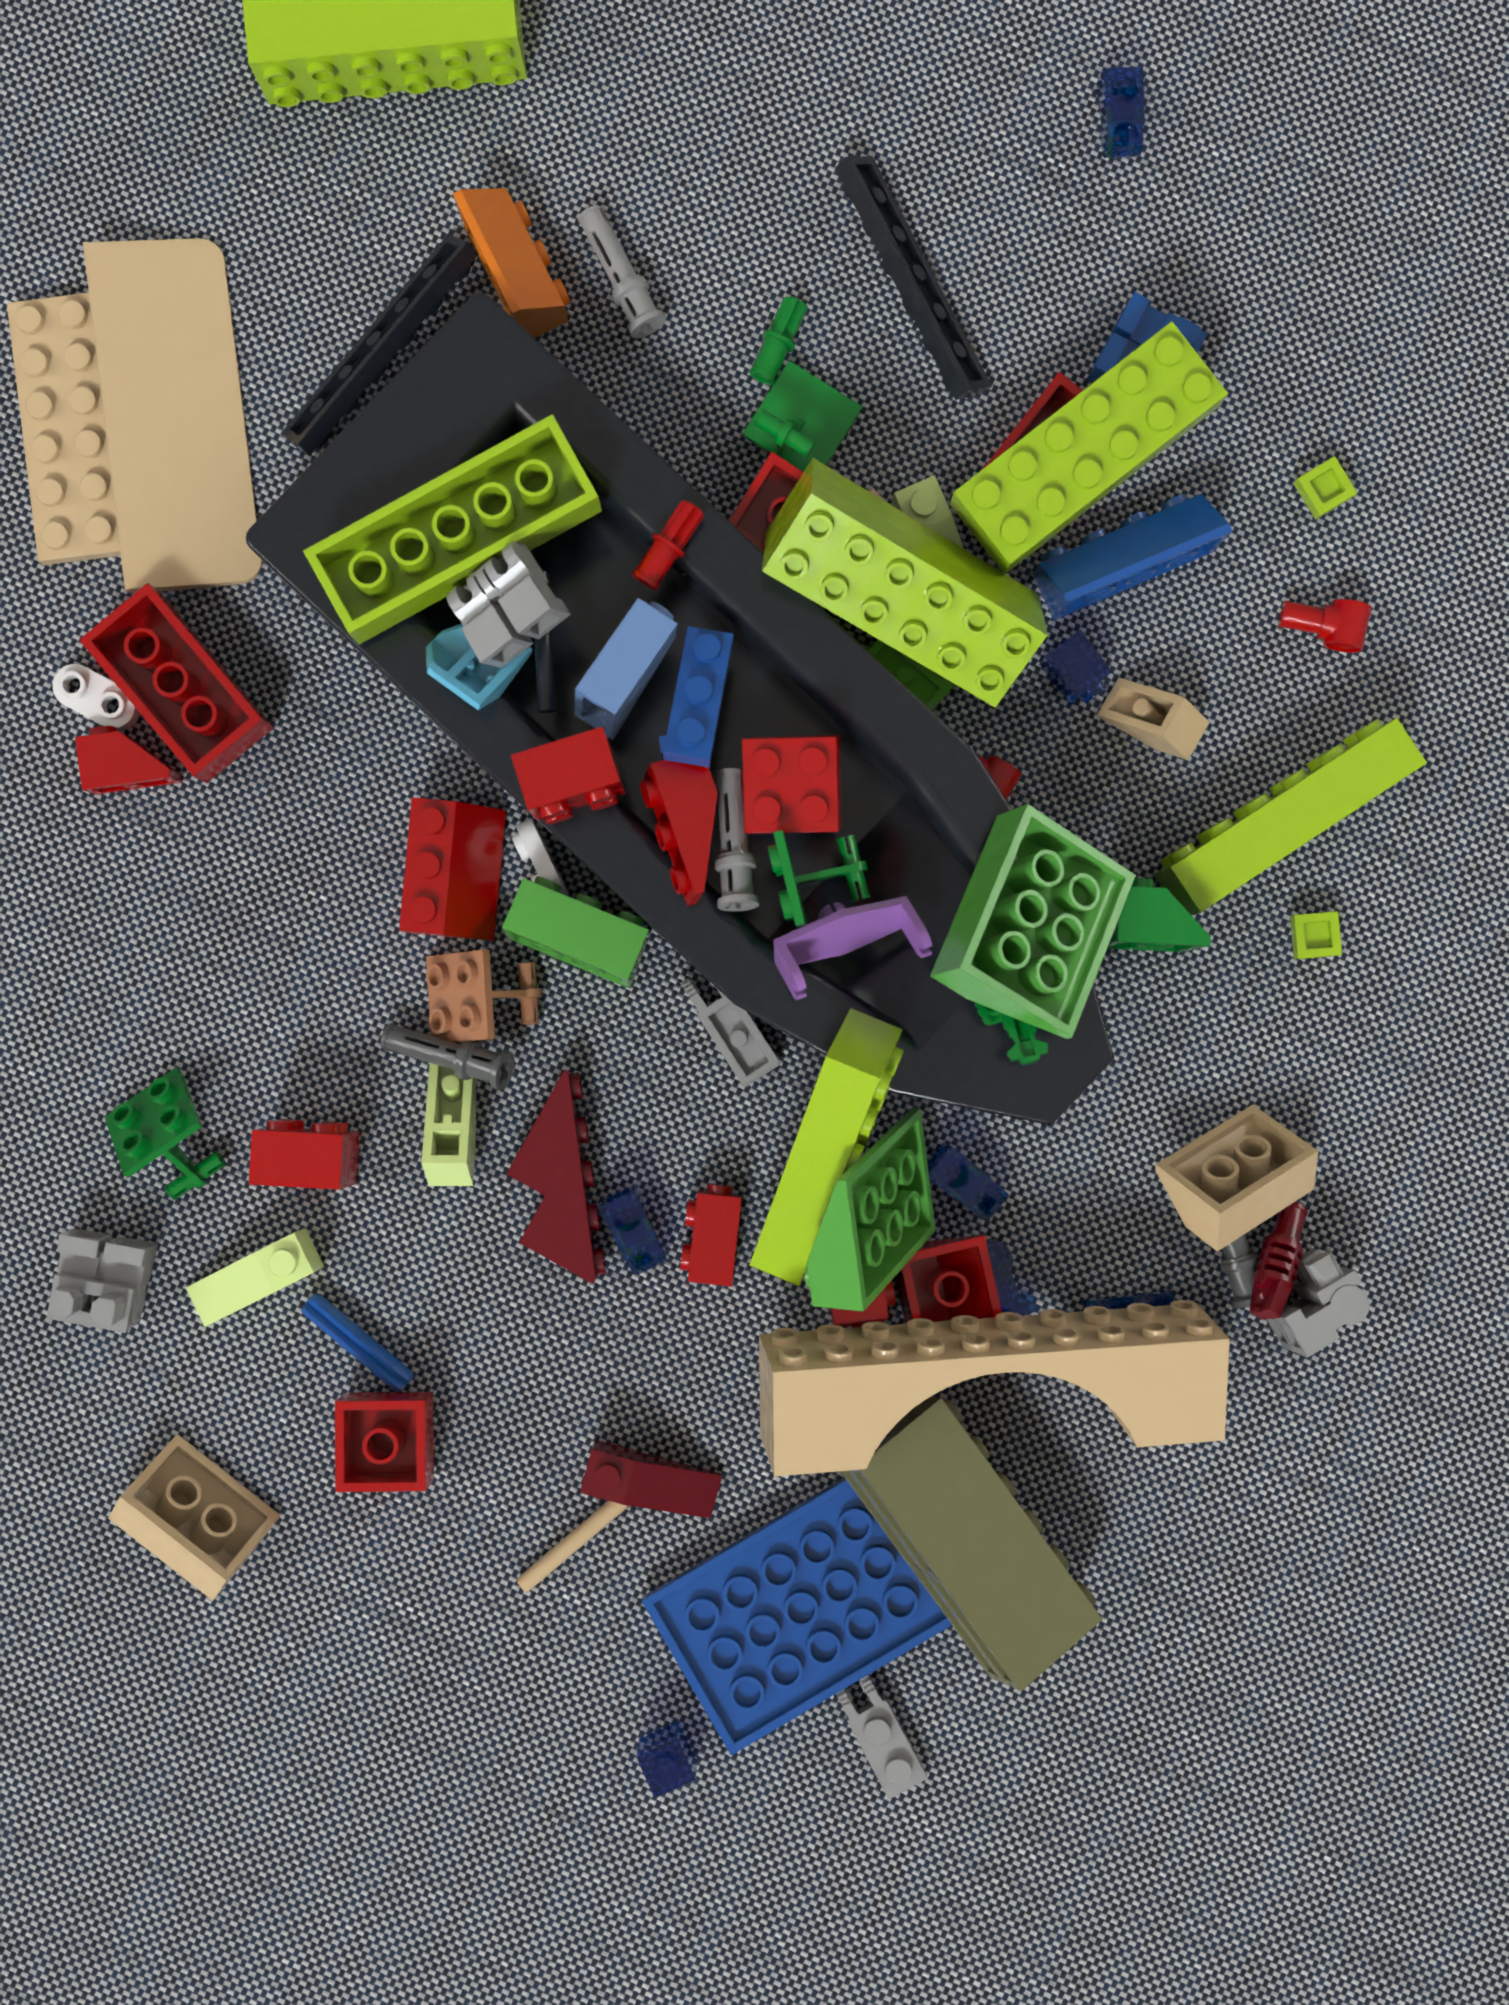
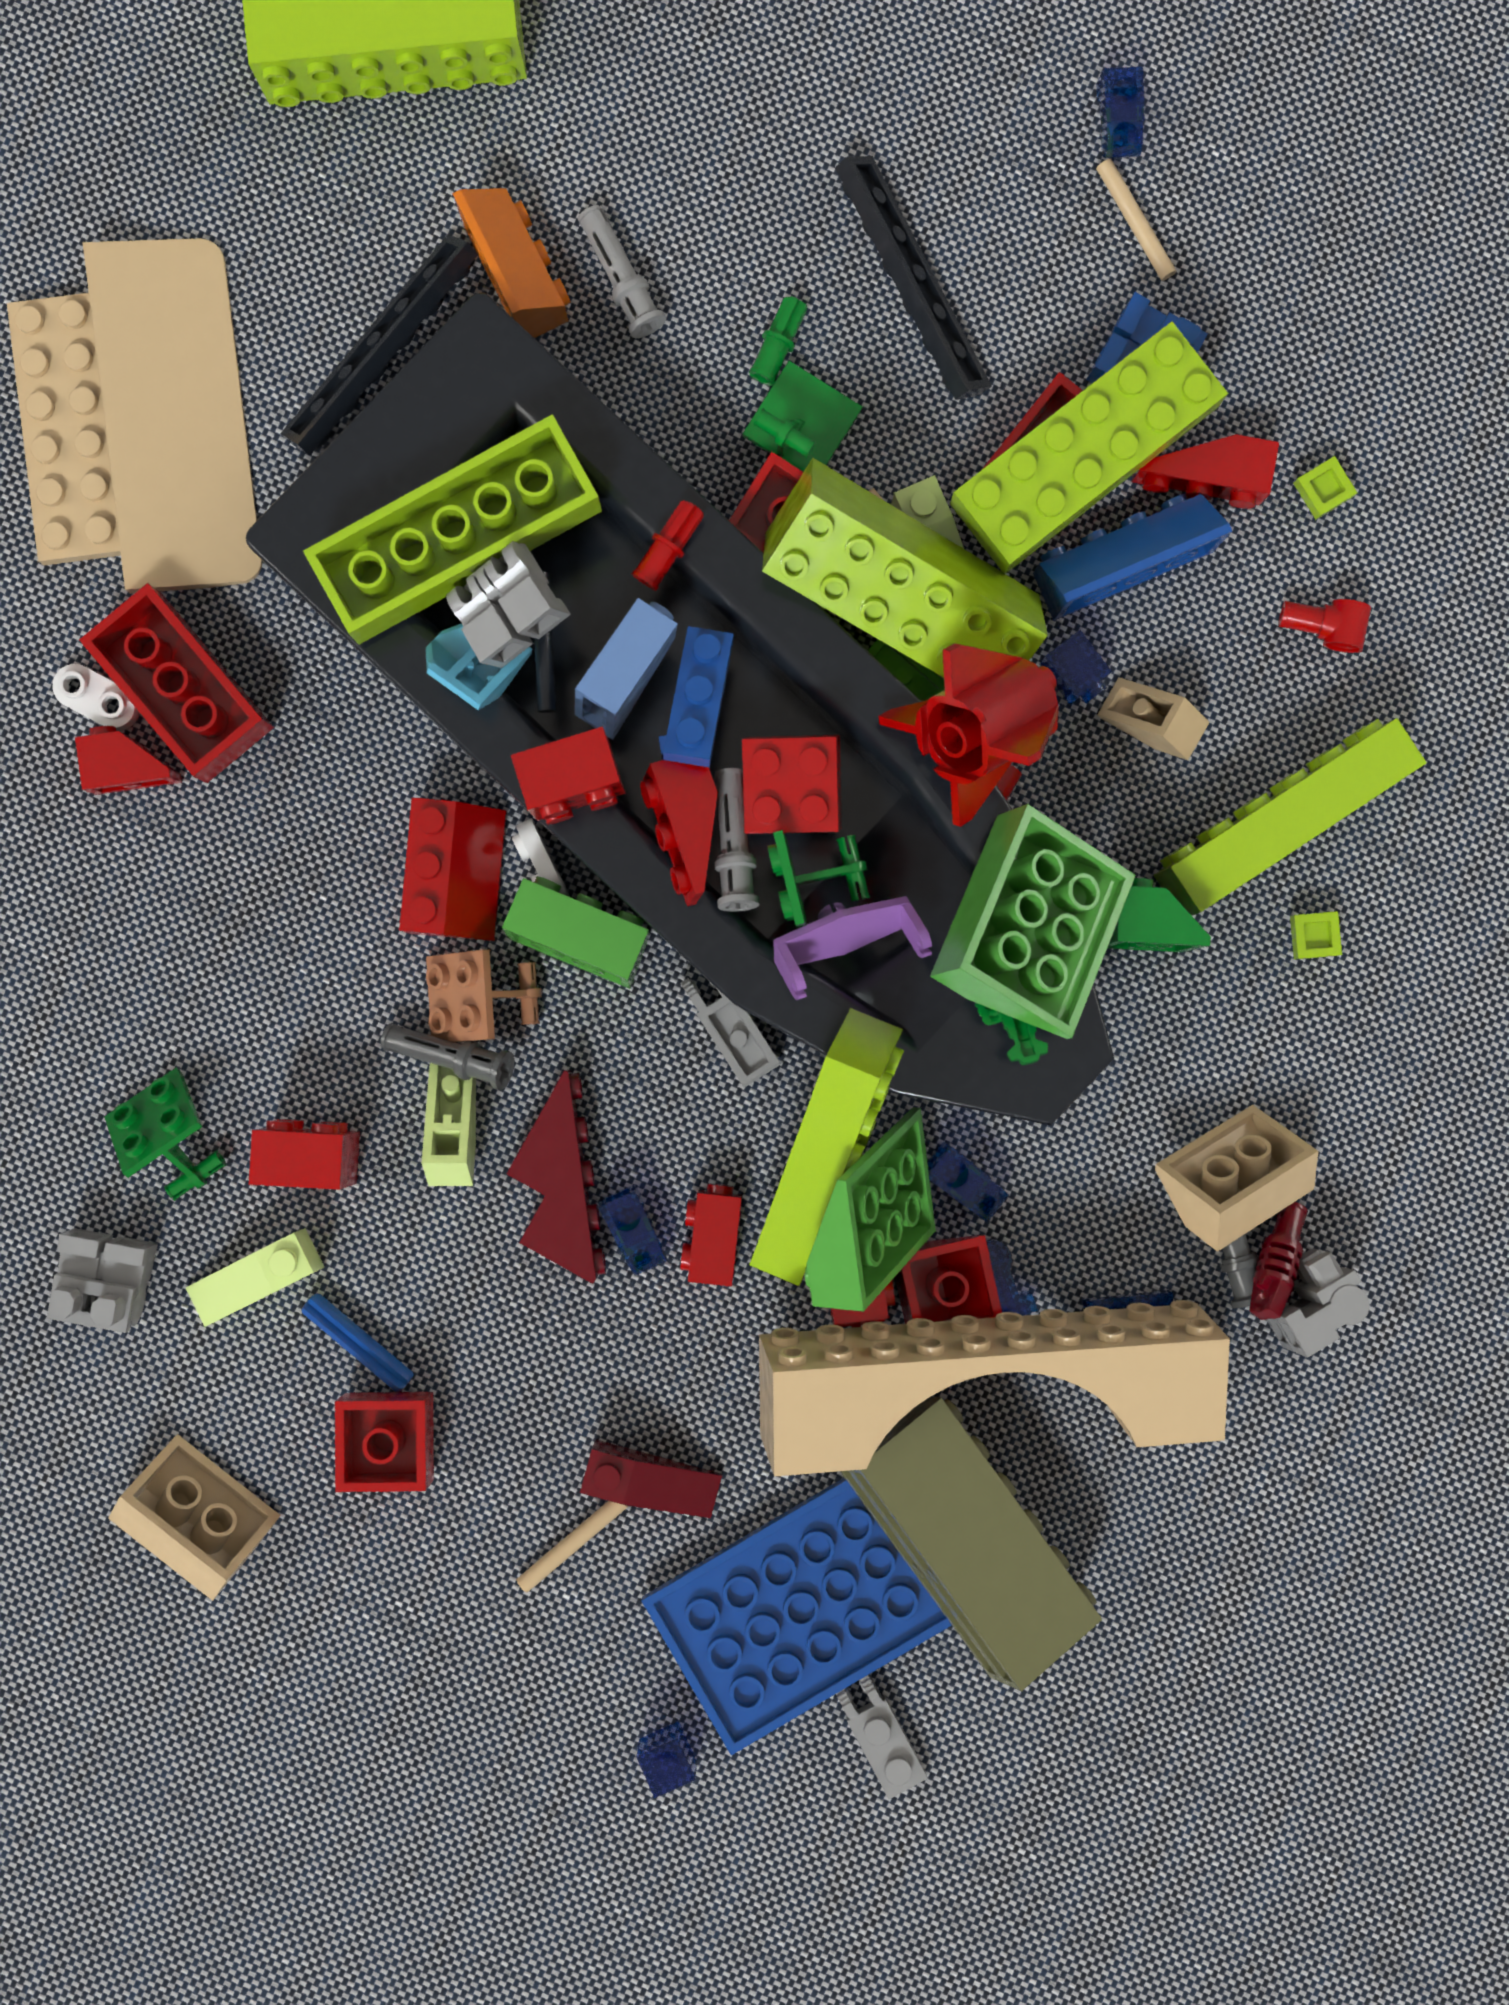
(985, 719): none -> red brick
(1136, 219): none -> tan bar
(1226, 468): none -> red slope

